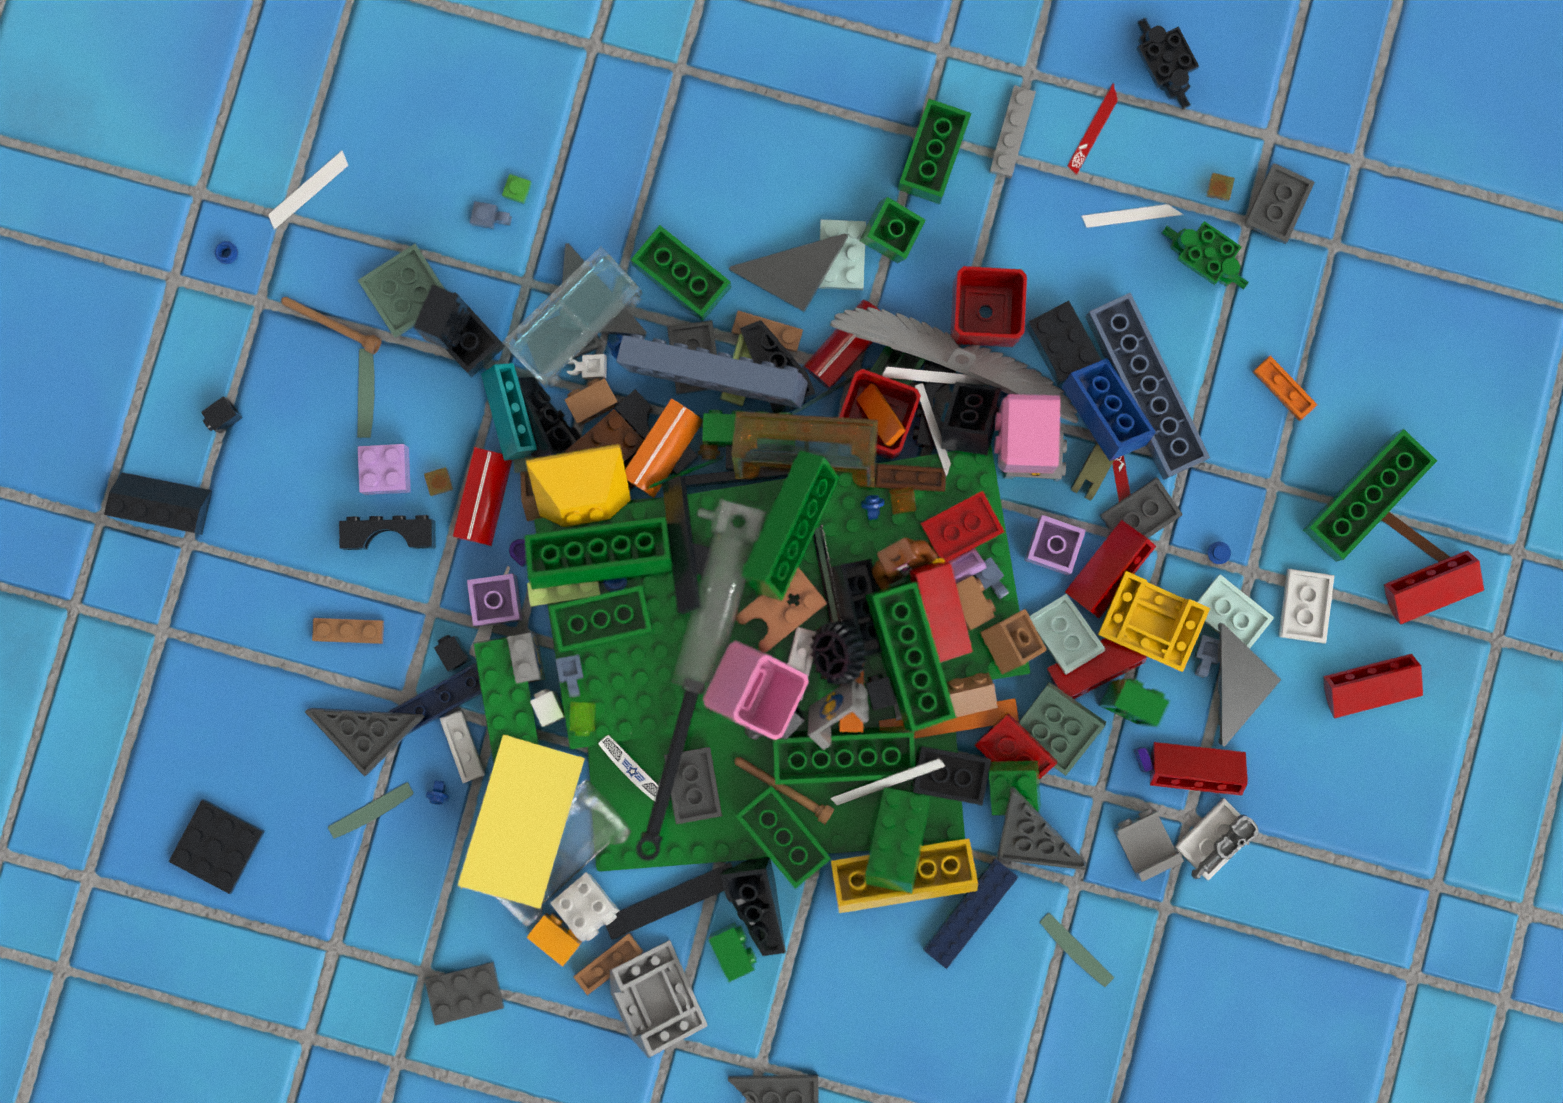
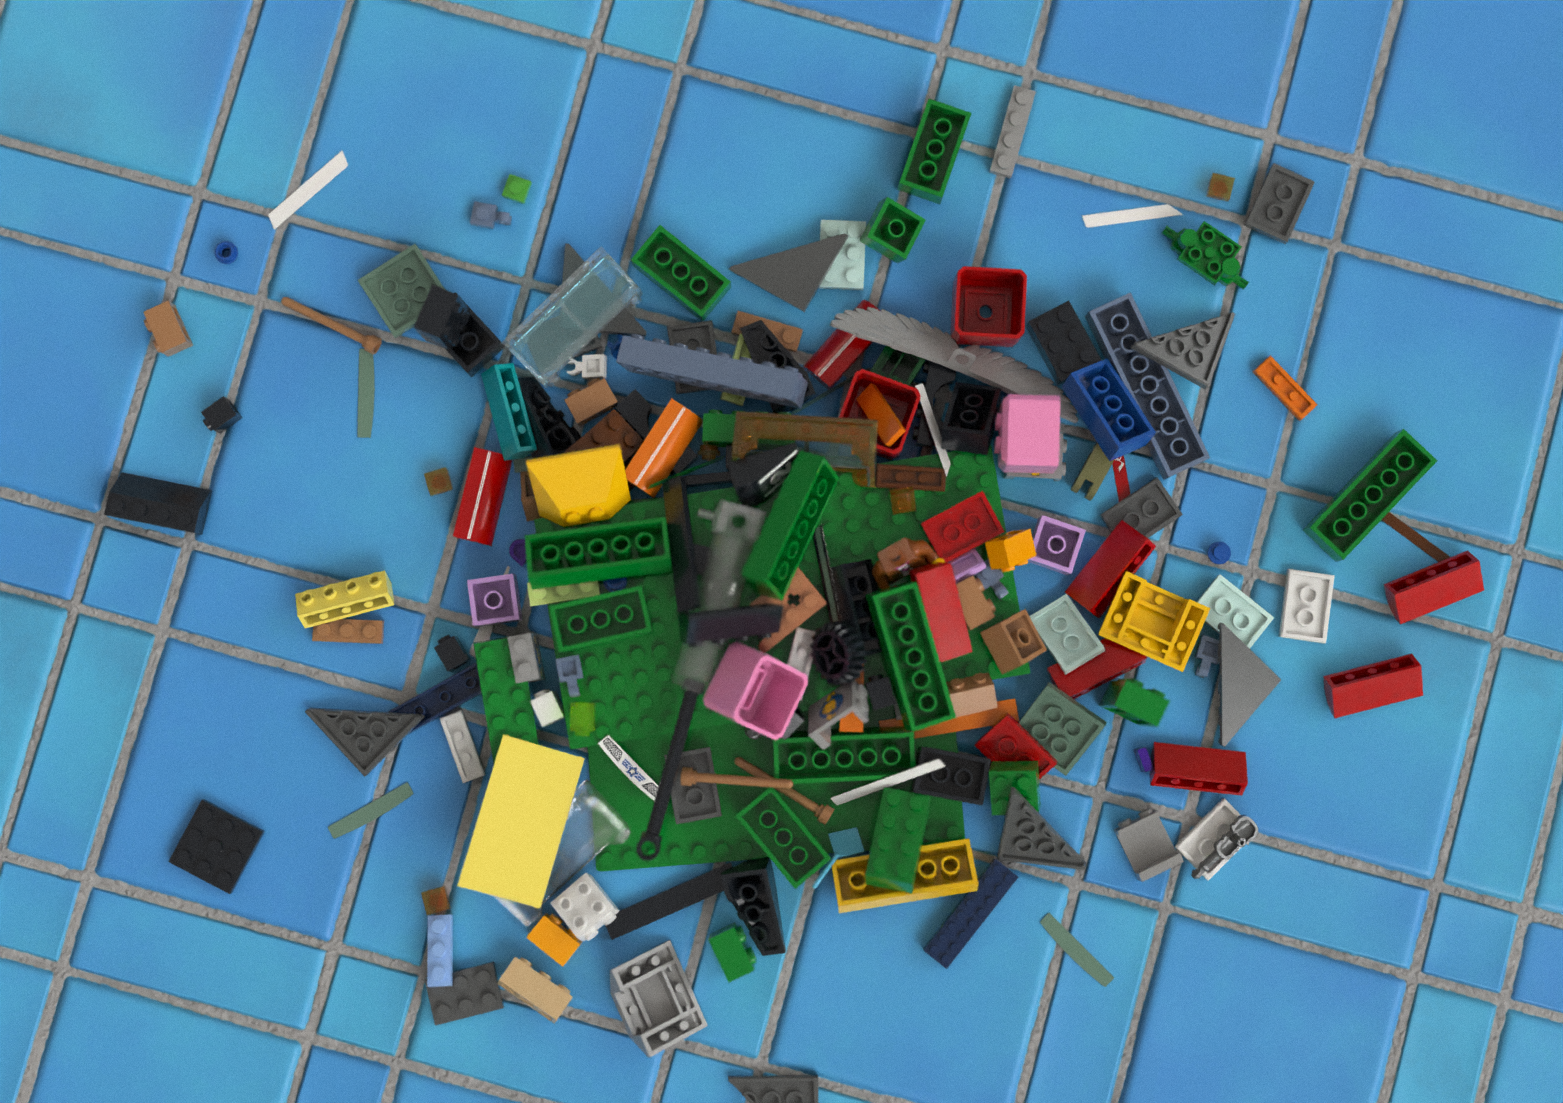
(167, 329): none -> medium nougat brick
(344, 599): none -> light yellow brick
(357, 533): black arch -> none
(384, 469): lavender brick -> none
(435, 900): none -> clear orange plate
(437, 795): blue plate -> none
(440, 951): none -> light blue plate
(535, 989): none -> tan brick
(599, 969): medium nougat plate -> none
(690, 777): none -> medium nougat piece
(730, 623): none -> black slope
(762, 474): none -> black slope
(843, 844): none -> medium azure piece
(872, 503): blue plate -> none
(930, 376): white sticker -> none
(1010, 550): none -> light orange brick
(1093, 130): red sticker -> none
(1167, 60): black piece -> none
(1190, 350): none -> dark grey tile

